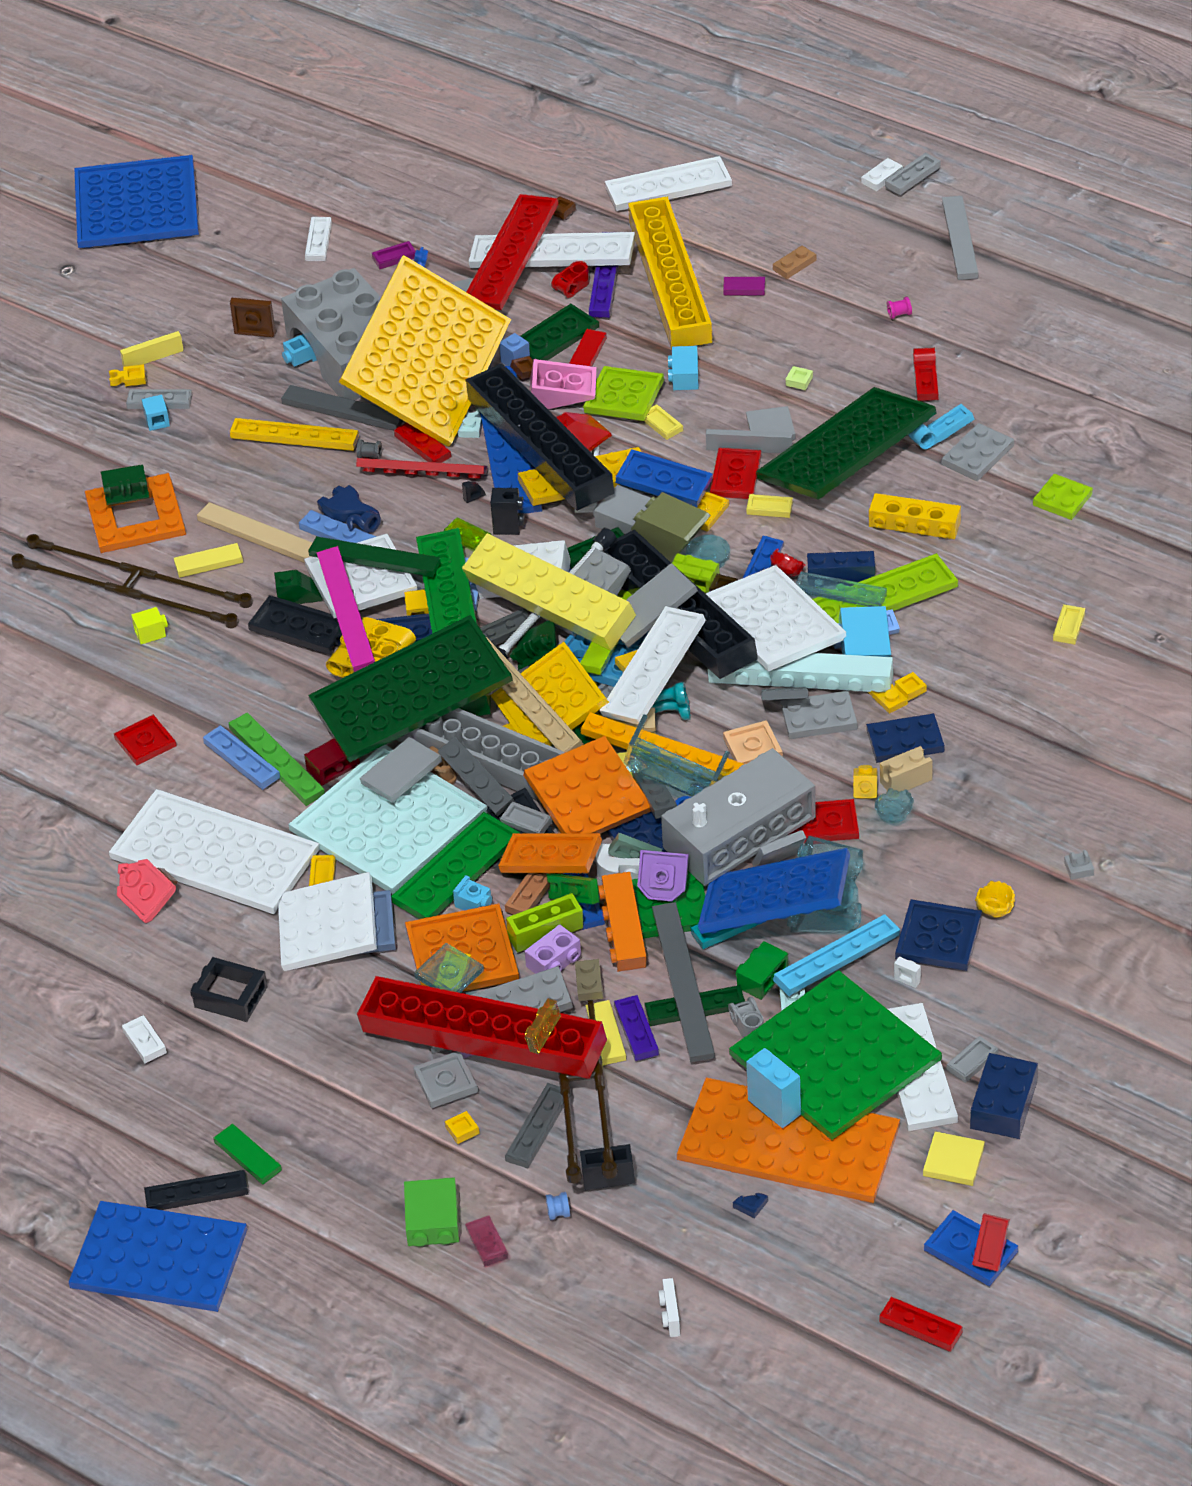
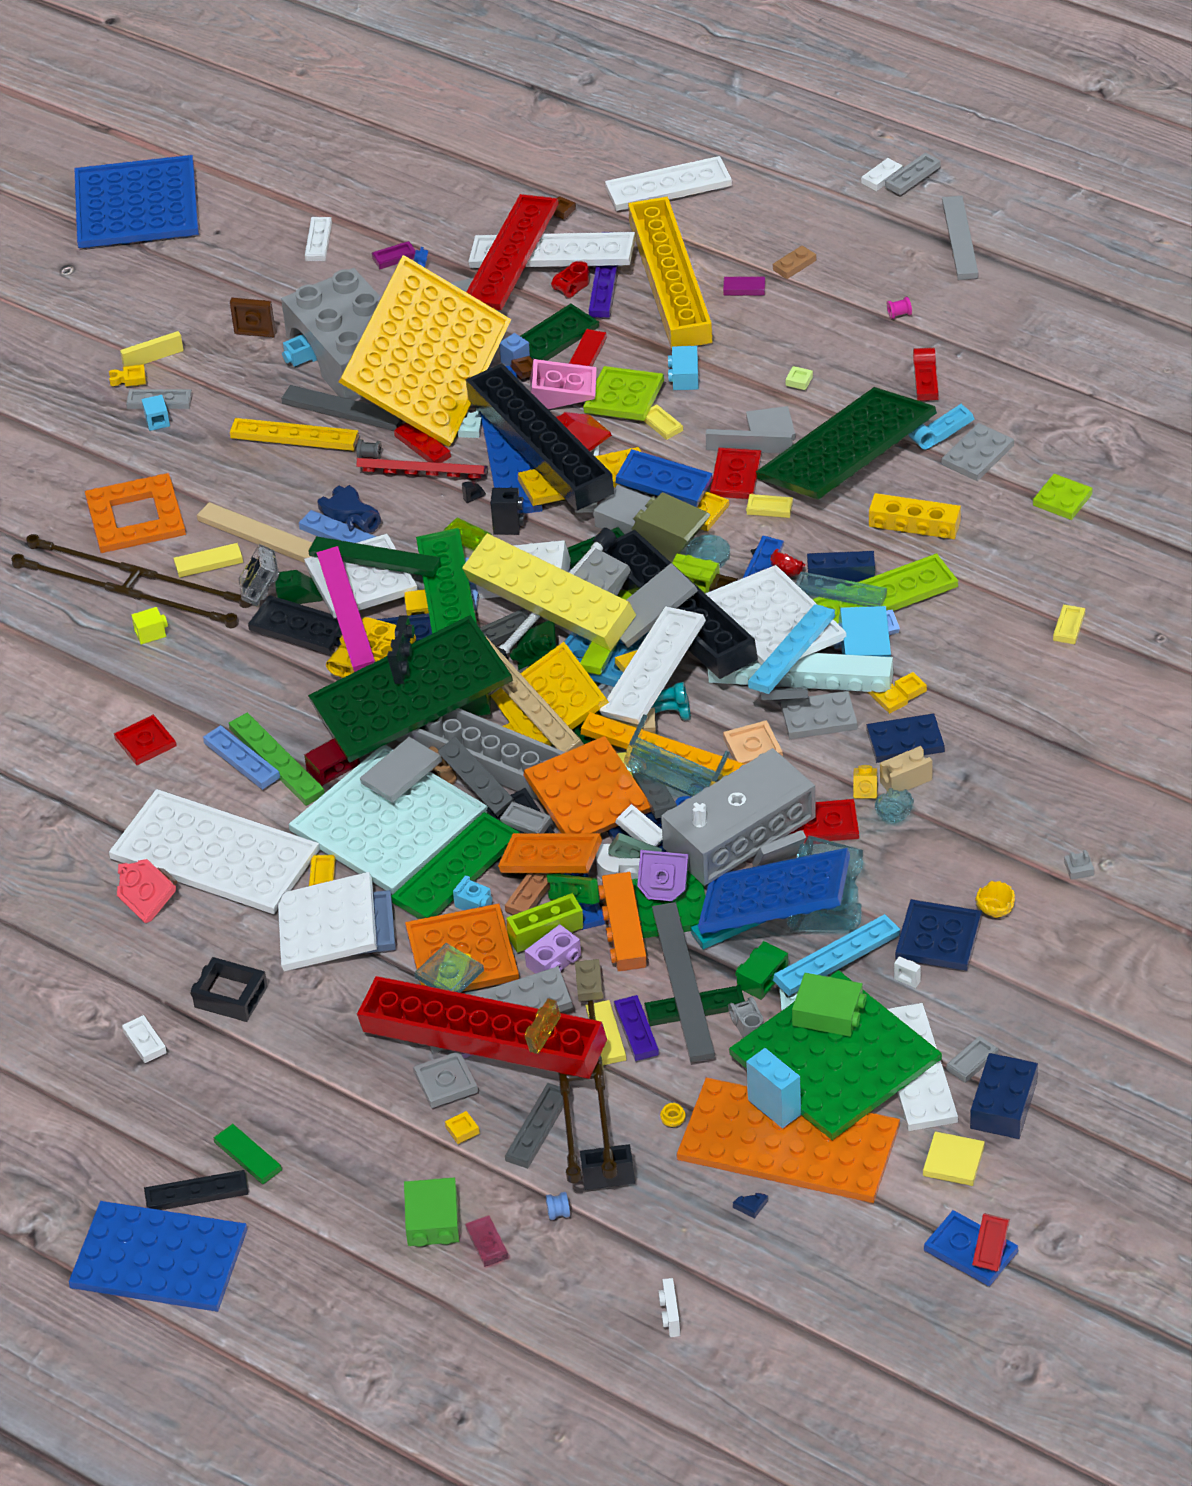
(124, 484): dark green hinge -> none
(258, 575): none -> clear piece
(401, 649): none -> black wing
(639, 826): none -> white tile
(675, 1110): none -> yellow plate
(791, 648): none -> medium azure plate
(828, 1004): none -> bright green brick
(921, 1324): red plate -> none

